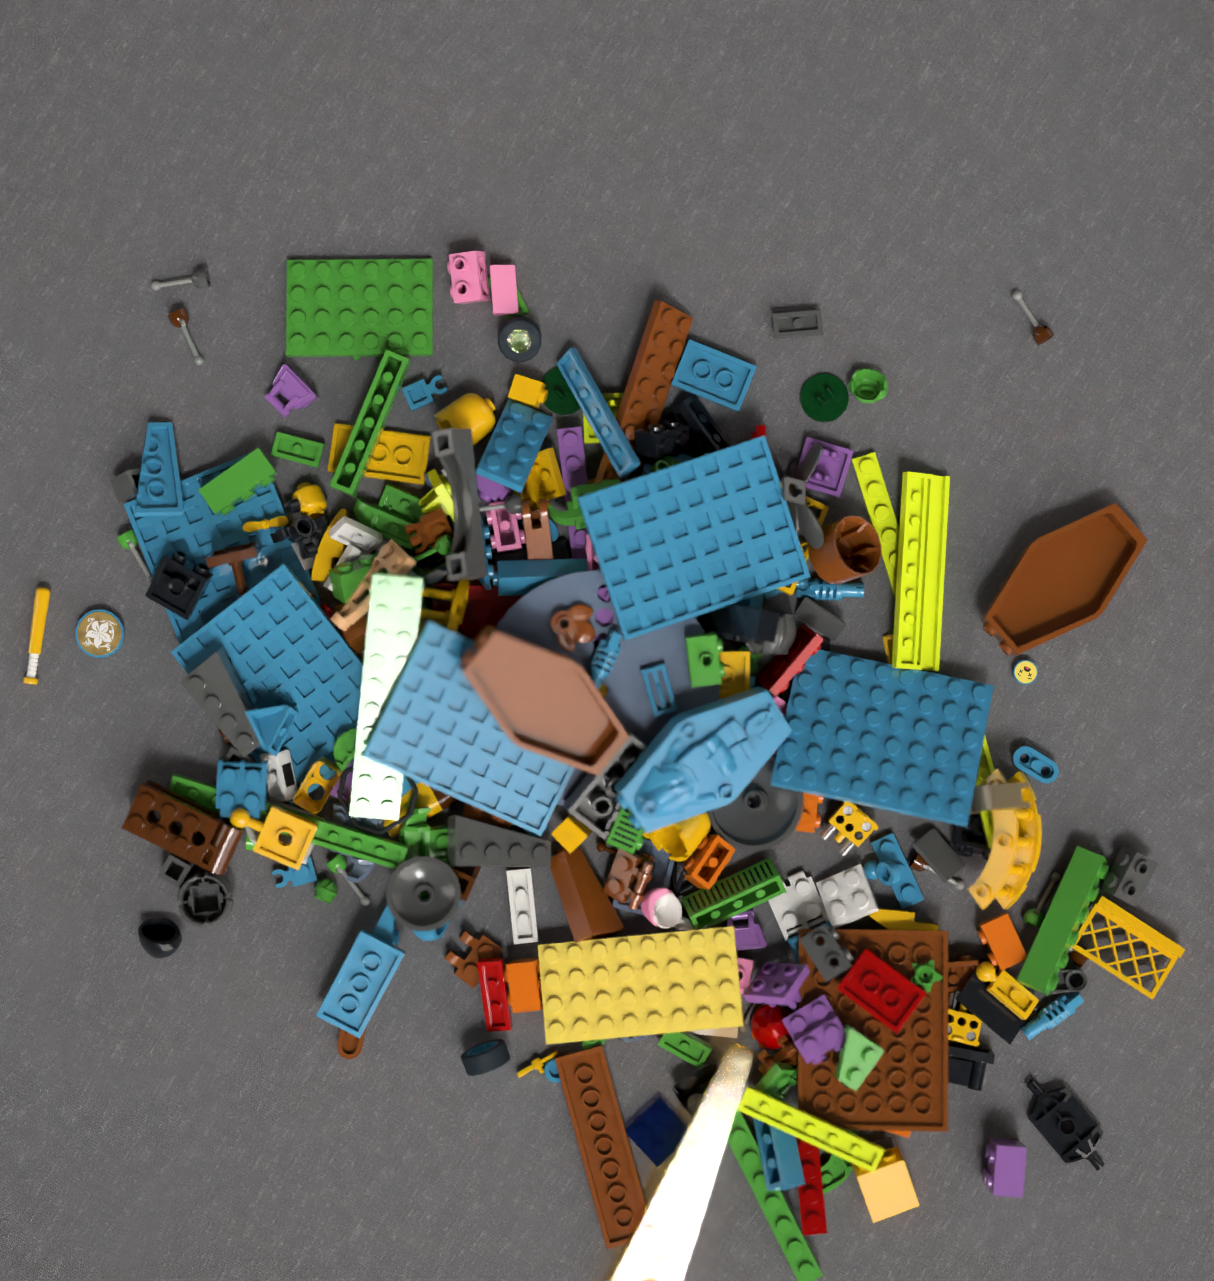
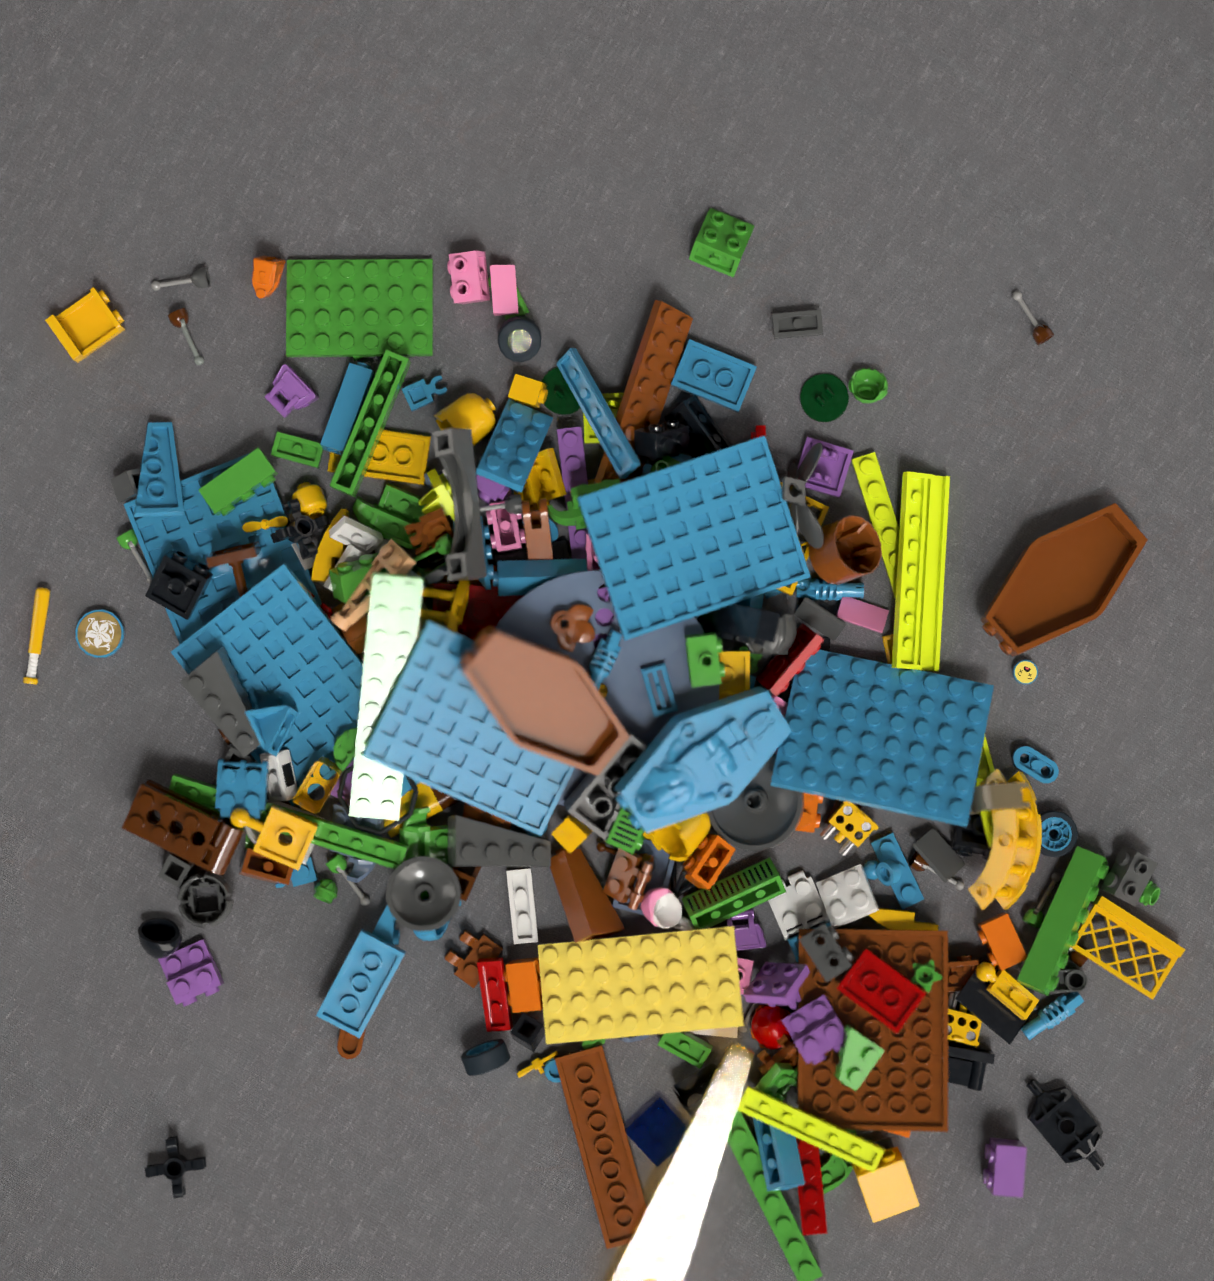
(86, 325): none -> yellow panel
(178, 1185): none -> black pin
(191, 973): none -> medium lavender plate
(264, 868): none -> dark orange slope
(266, 275): none -> orange piece
(347, 407): none -> dark azure brick
(528, 1032): none -> black brick
(721, 242): none -> bright green bracket
(862, 614): none -> bright pink slope
(1064, 839): none -> wheel
(1150, 894): none -> bright green plate

